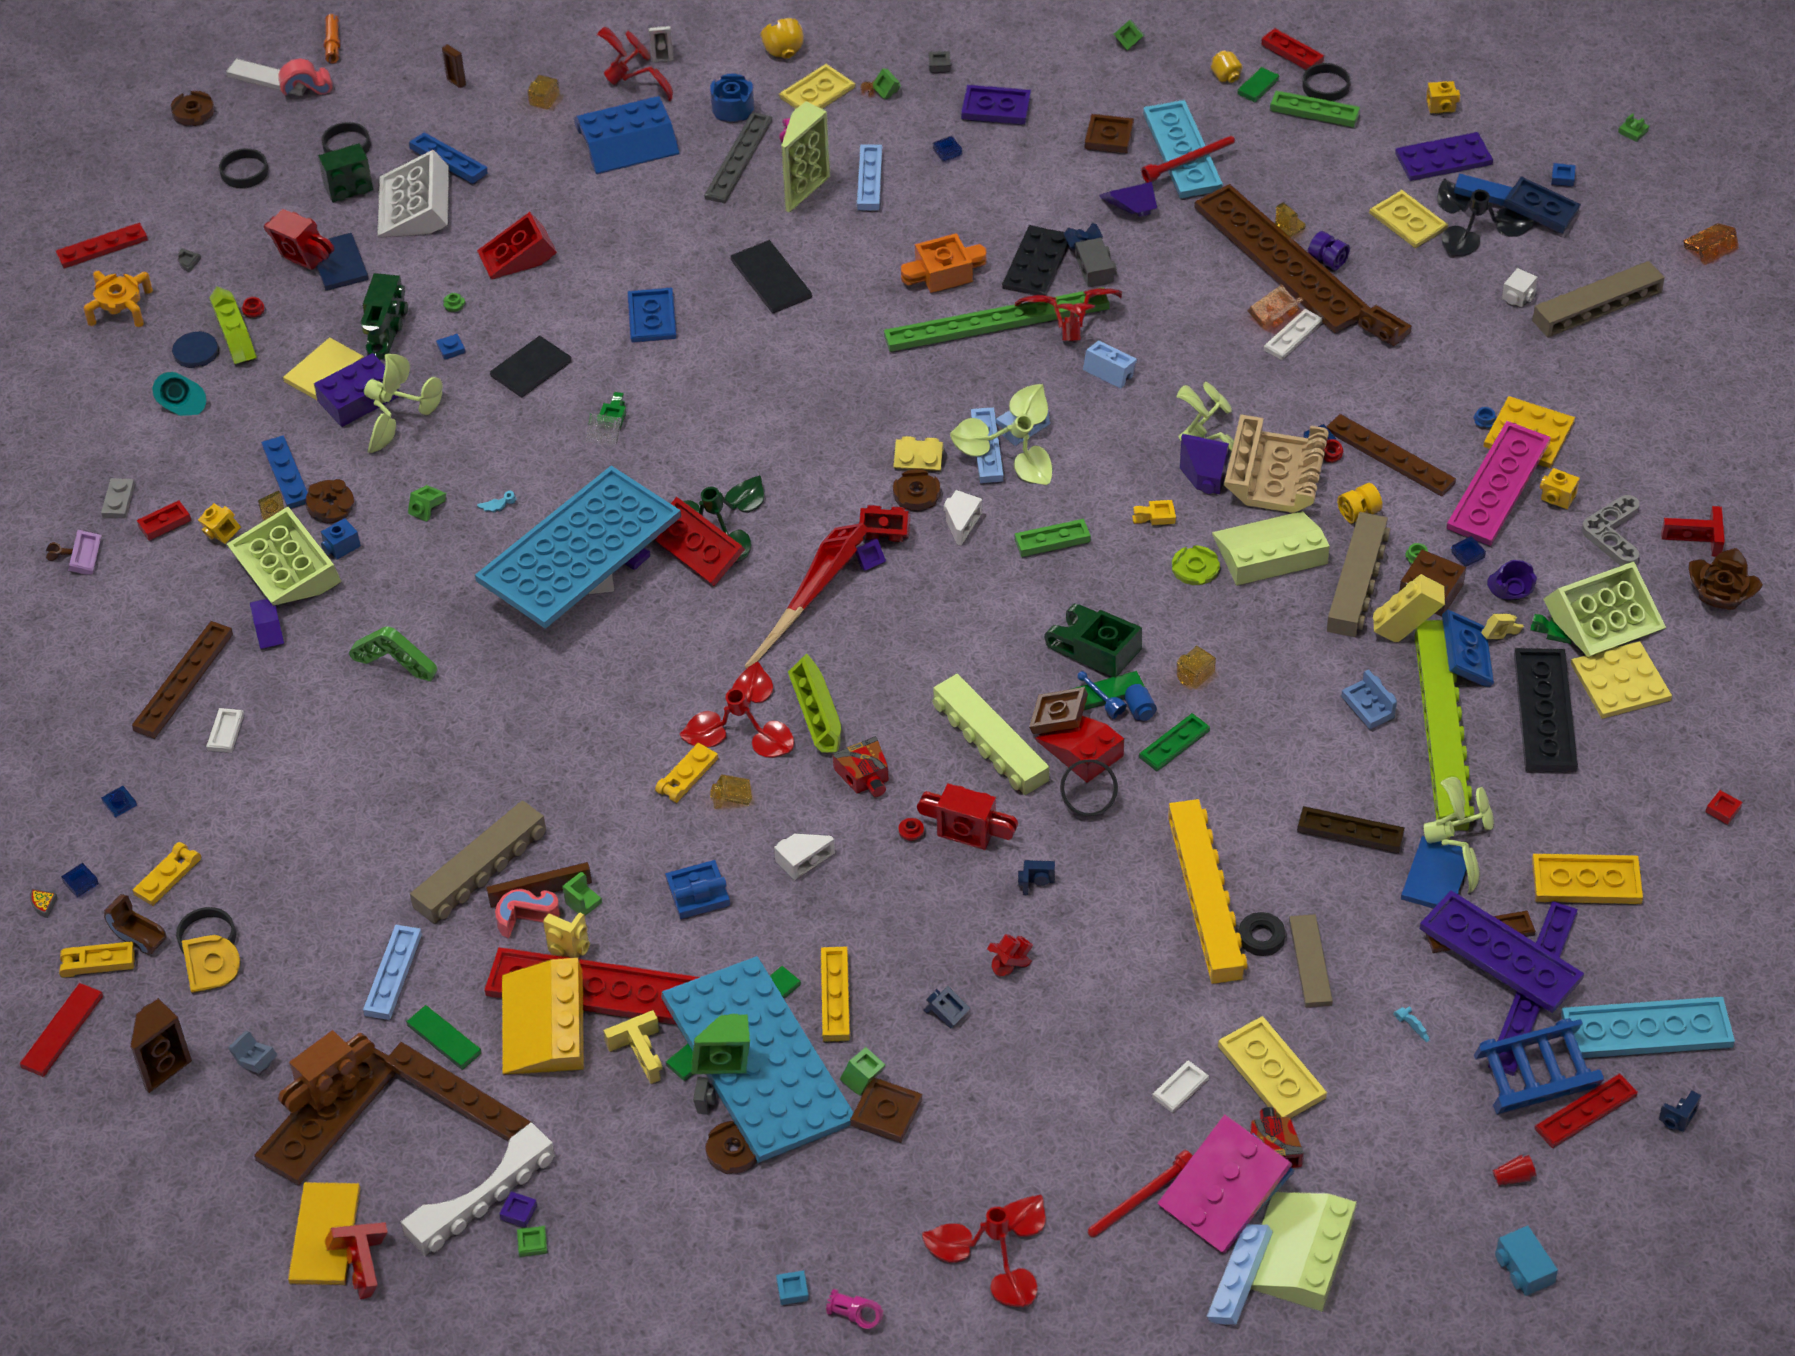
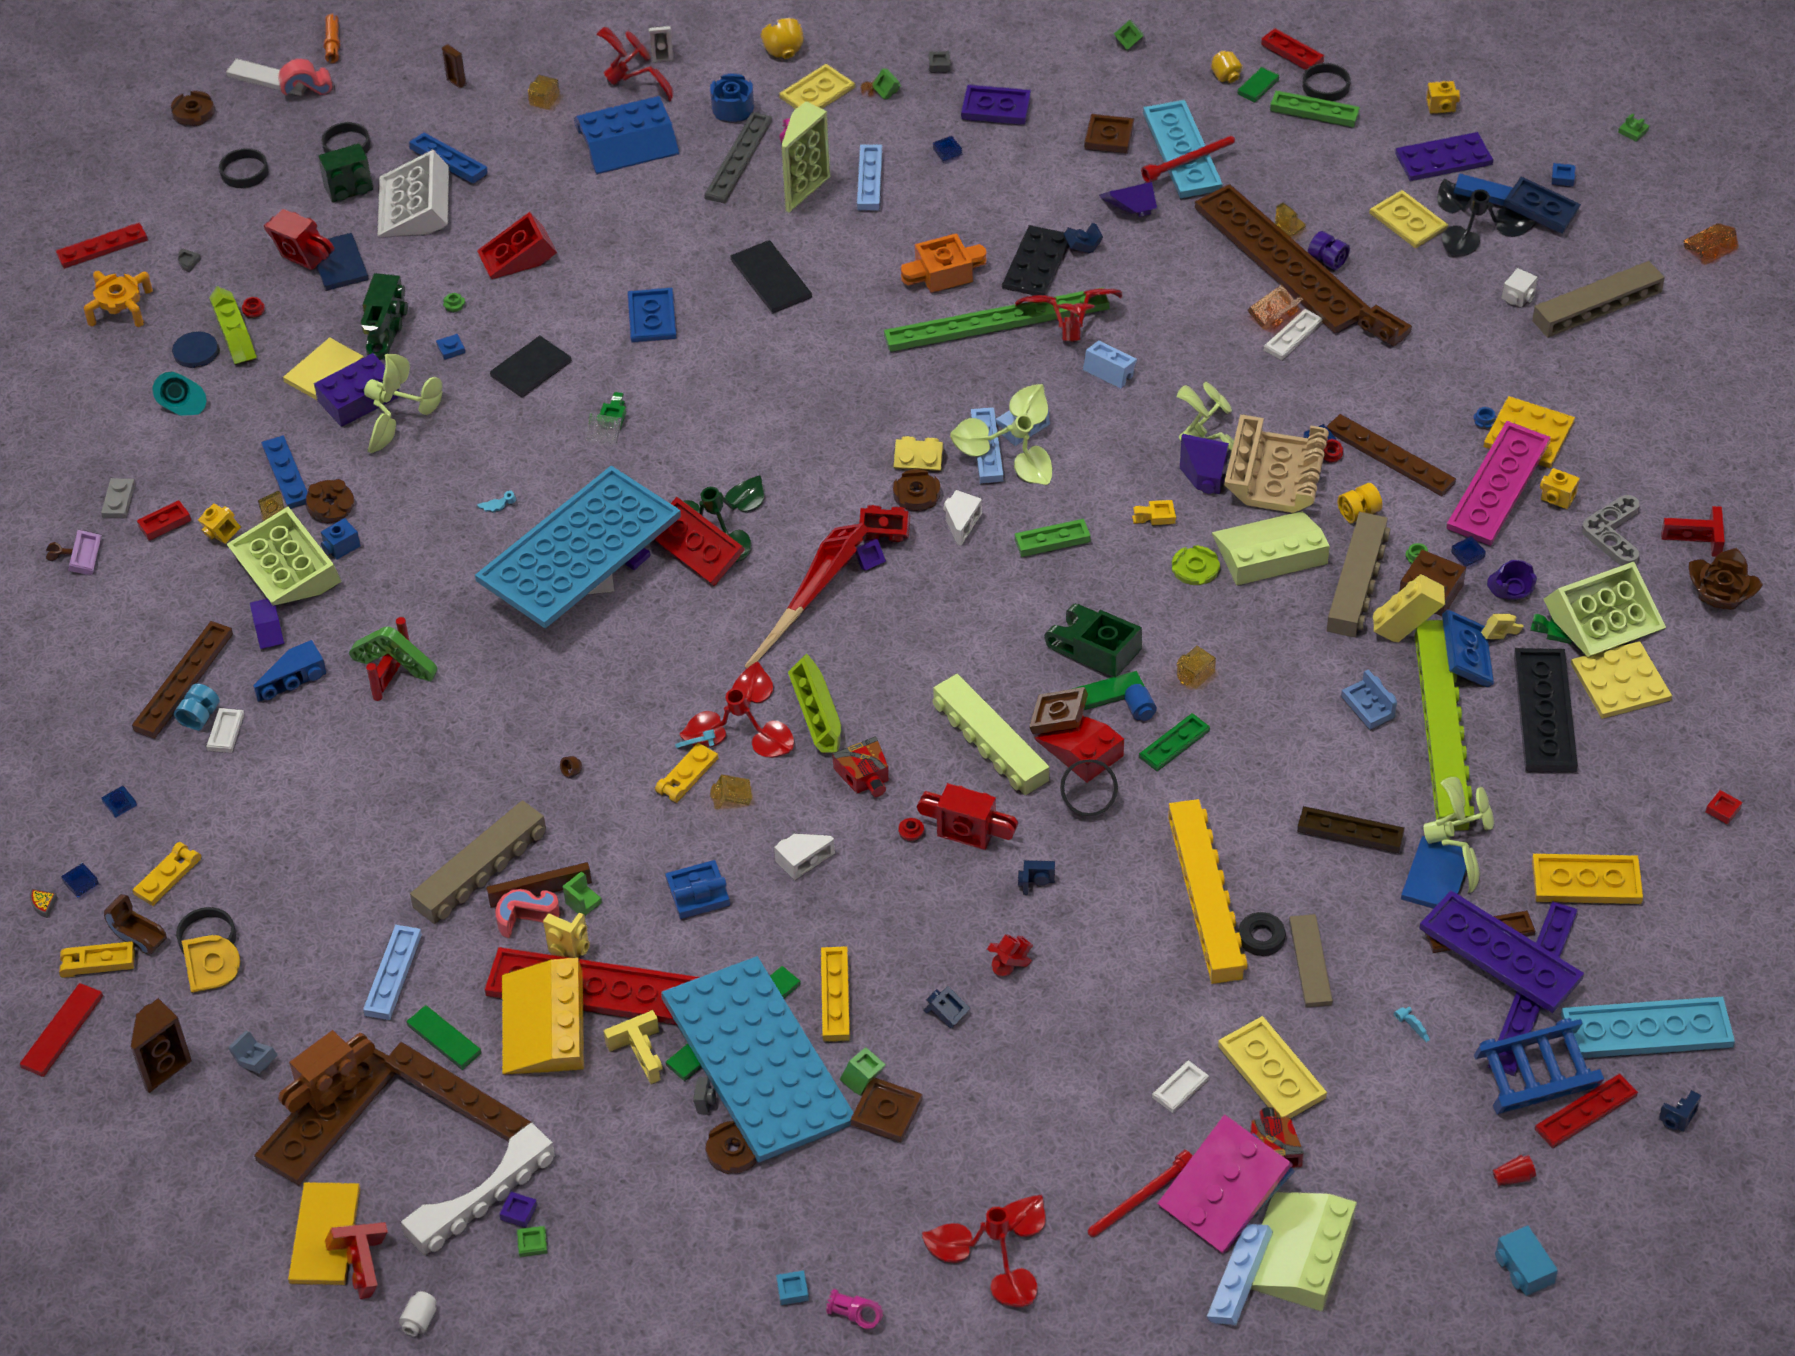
(196, 707): none -> dark azure wheel
(291, 670): none -> blue slope
(381, 675): none -> red plate
(418, 1313): none -> white brick
(423, 501): bright green bracket -> none
(568, 763): none -> reddish brown hinge
(708, 735): none -> medium azure piece
(722, 1046): bright green slope -> none
(1095, 262): dark grey brick -> none
(1114, 705): blue hinge -> none

